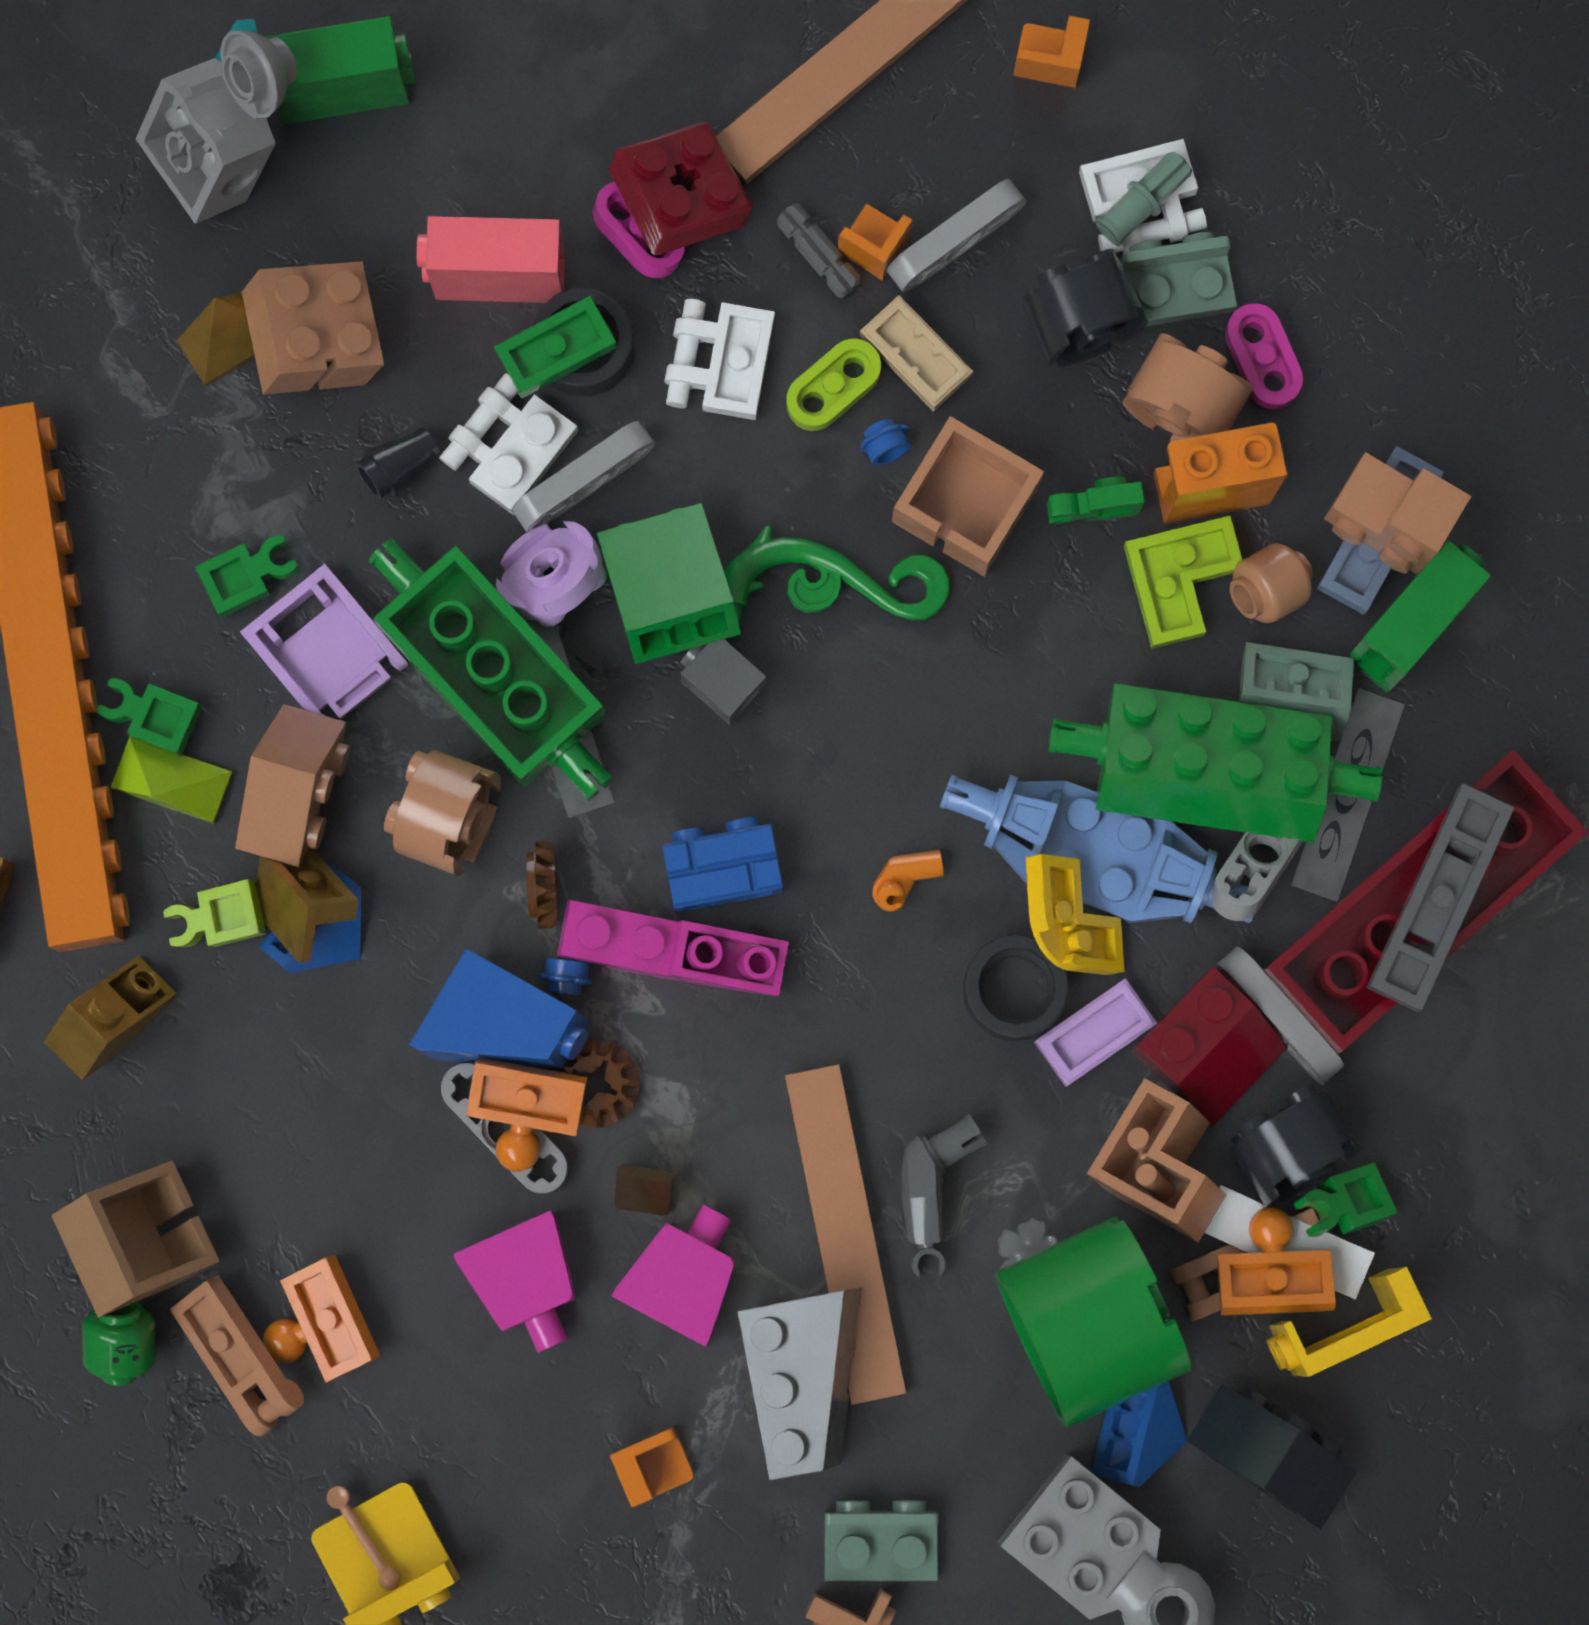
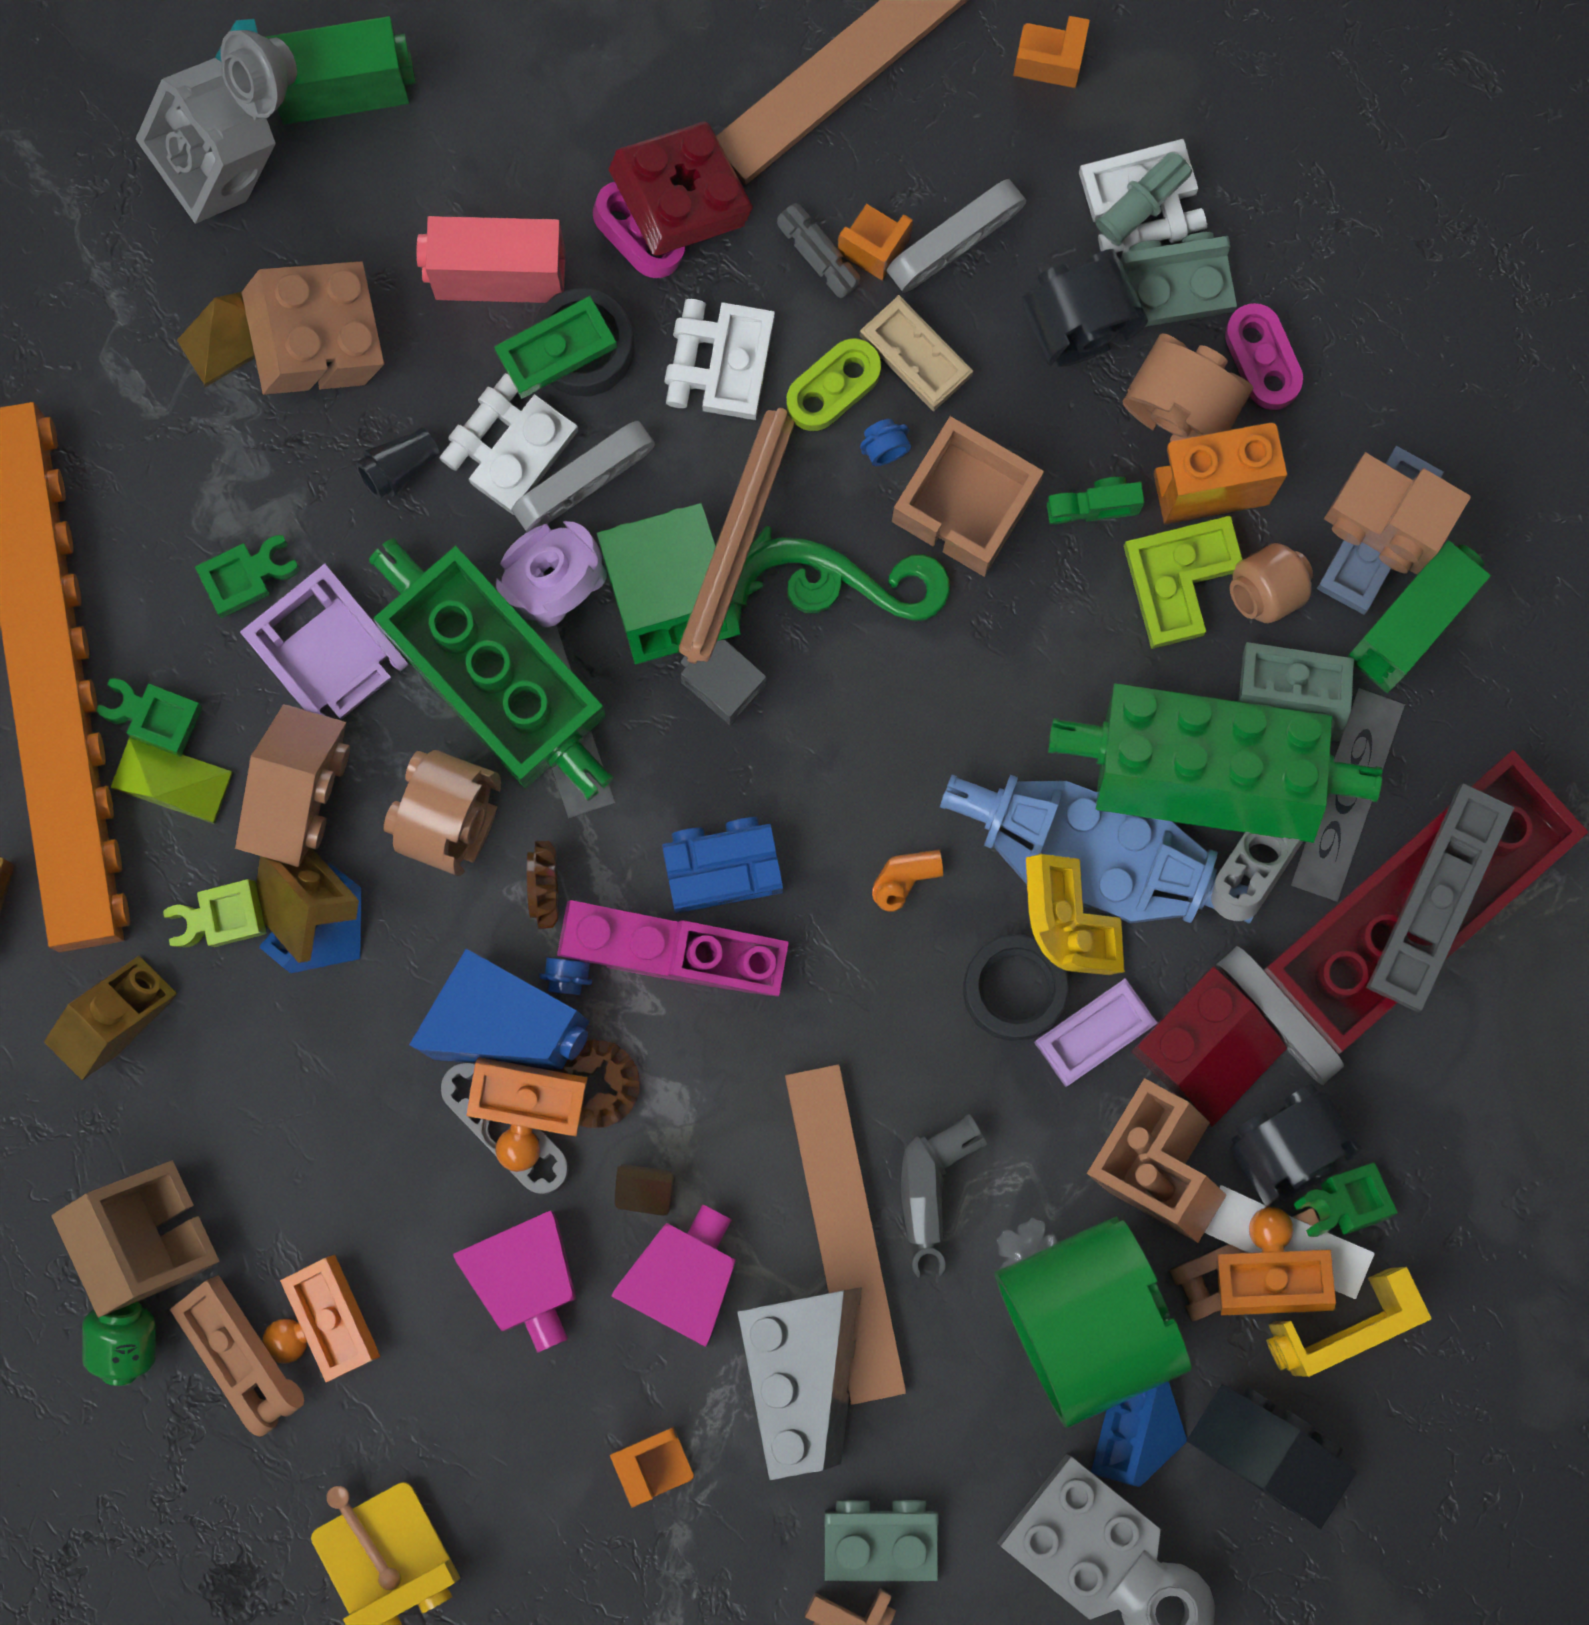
(736, 536): none -> nougat axle

